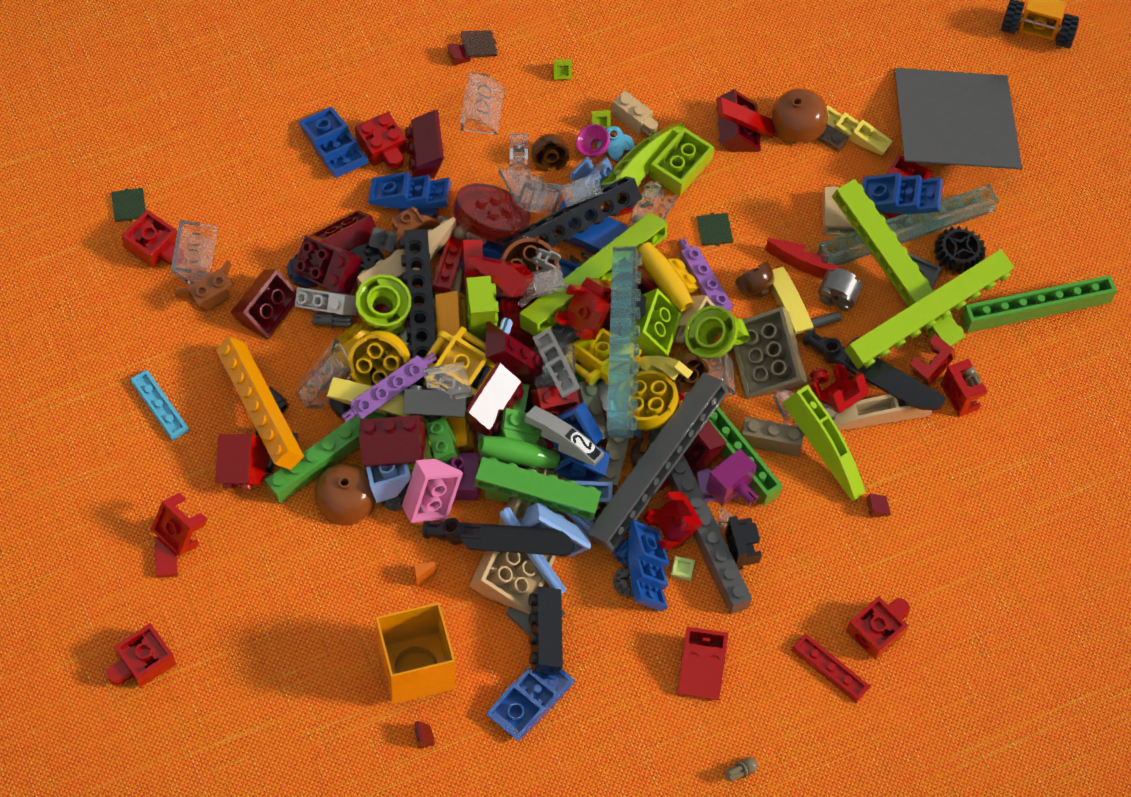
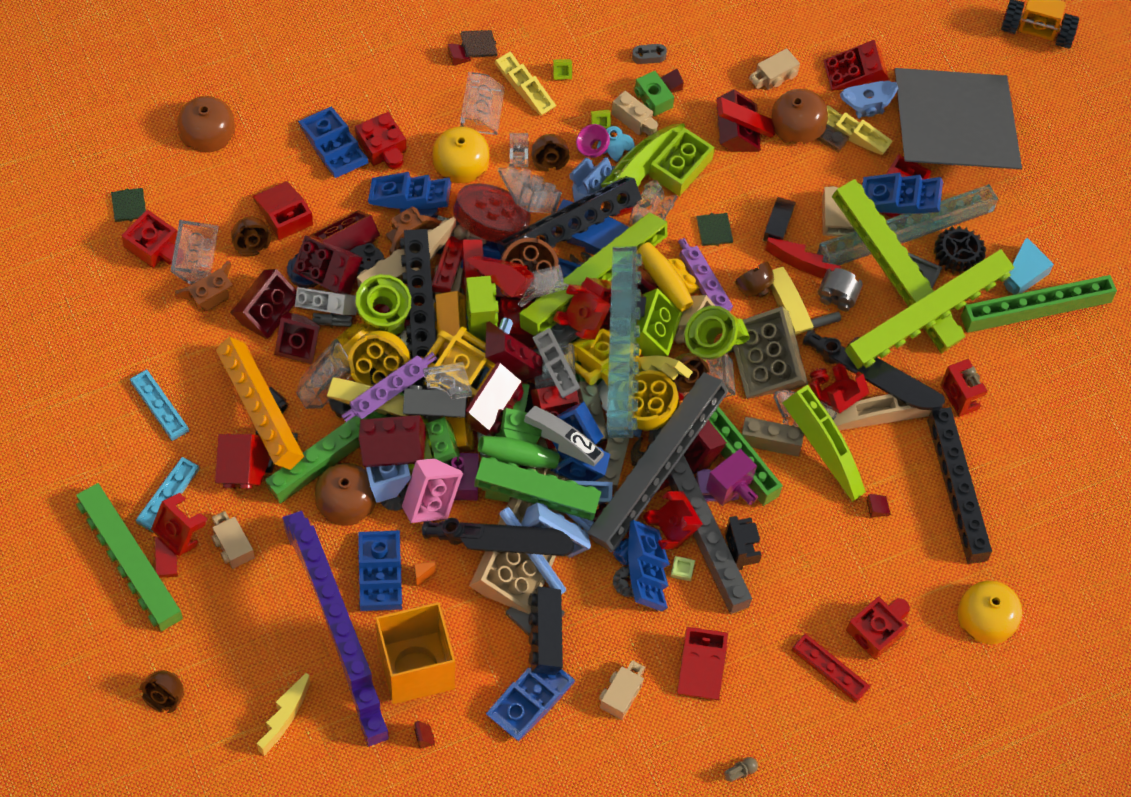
(129, 556): none -> bright green brick
(141, 658): red brick -> none
(162, 690): none -> reddish brown cylinder
(174, 483): none -> medium azure tile
(206, 124): none -> dark orange cylinder
(231, 540): none -> tan brick
(250, 236): none -> reddish brown cylinder
(284, 210): none -> red slope
(287, 709): none -> light yellow slope
(297, 338): none -> dark red slope
(353, 661): none -> dark purple arch
(380, 570): none -> blue slope
(383, 239): dark grey bracket -> none
(425, 145): dark red slope -> none
(461, 154): none -> yellow cylinder
(525, 84): none -> light yellow slope
(547, 255): light grey piece -> none
(580, 189): clear piece -> none
(623, 690): none -> tan brick
(649, 53): none -> dark grey beam
(653, 84): none -> bright green brick
(673, 81): none -> dark red slope
(723, 518): clear slope -> none
(775, 70): none -> tan brick
(779, 219): none -> black slope
(856, 67): none -> red slope
(858, 97): none -> medium blue piece
(938, 364): red panel -> none
(959, 486): none -> black brick
(990, 612): none -> yellow cylinder
(1029, 268): none -> medium azure slope

